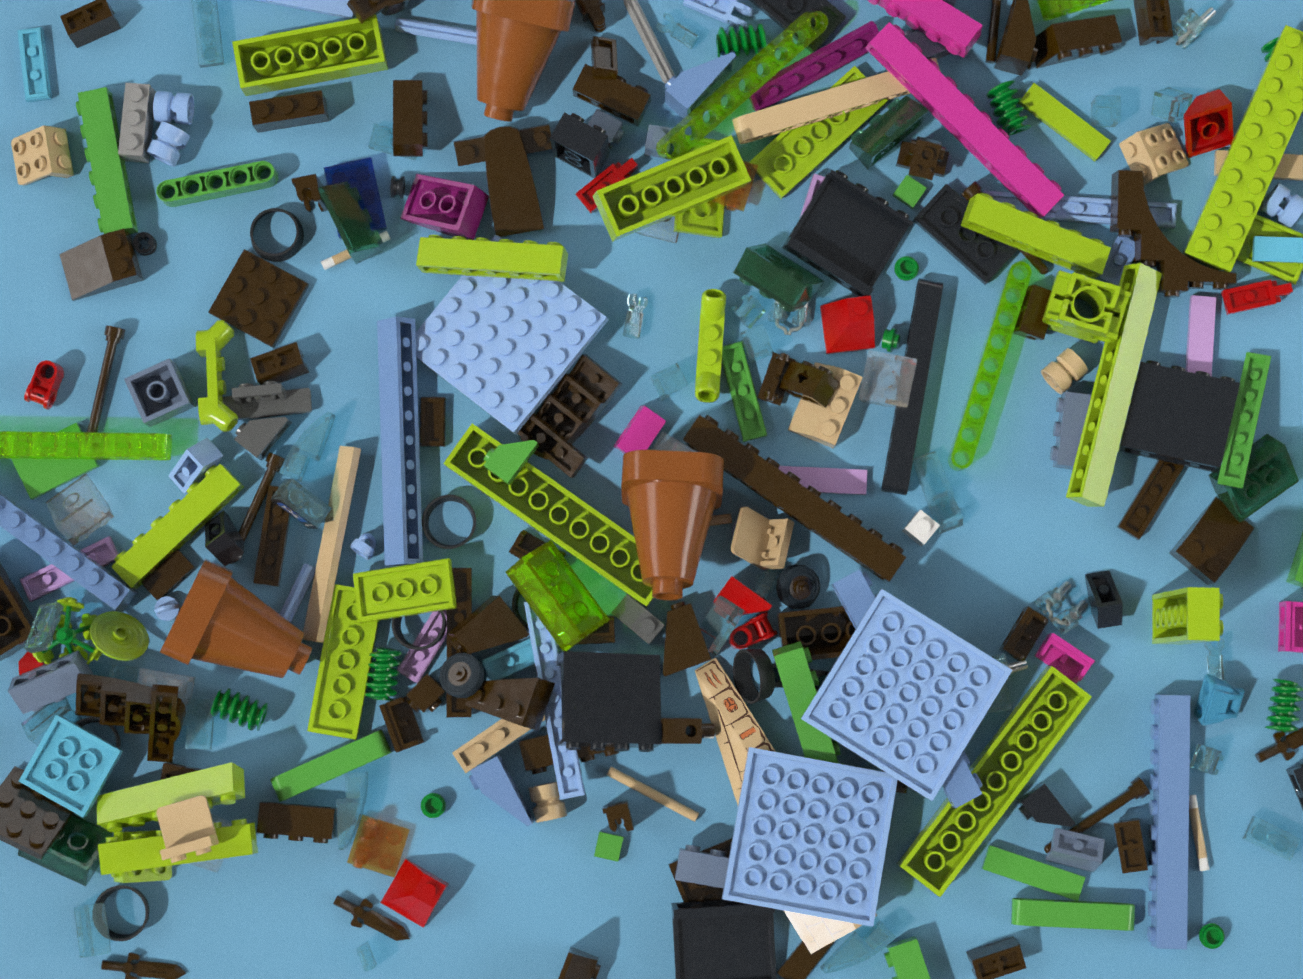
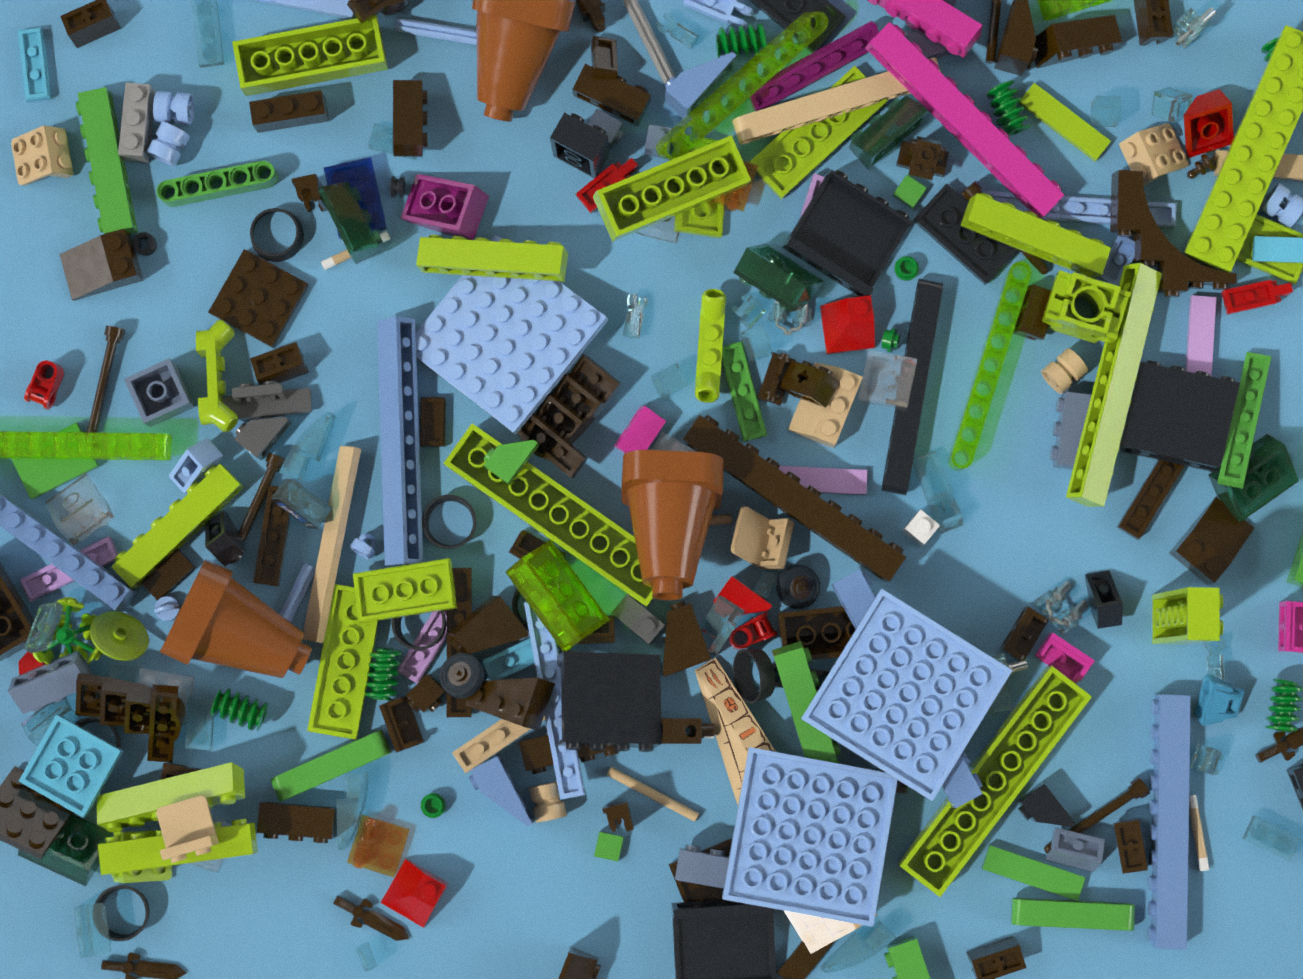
(508, 173): dark brown slope -> none
(1200, 167): none -> dark brown hair
(1211, 935): green plate -> none

